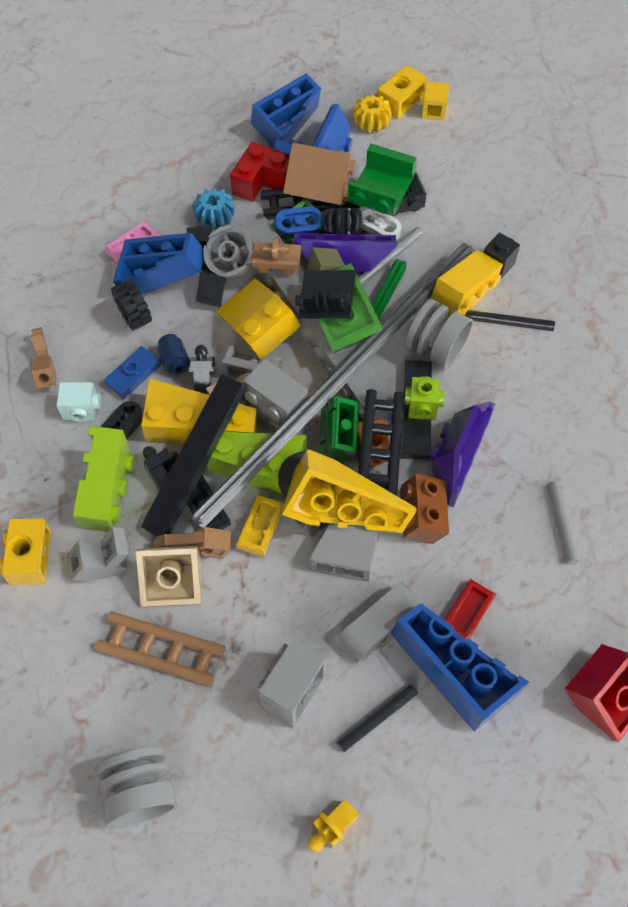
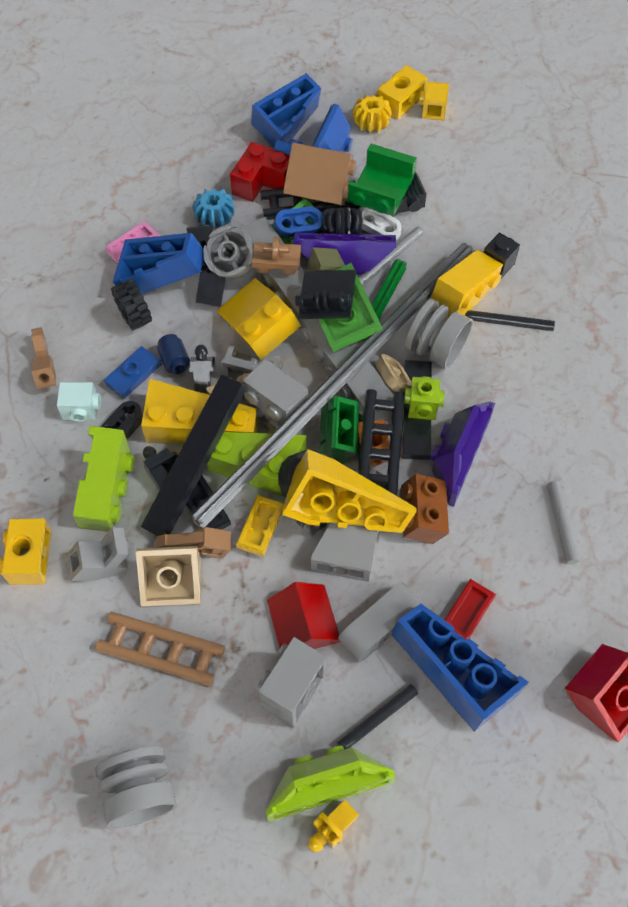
(303, 613): none -> red slope
(326, 780): none -> lime wedge
(393, 374): none -> tan plate

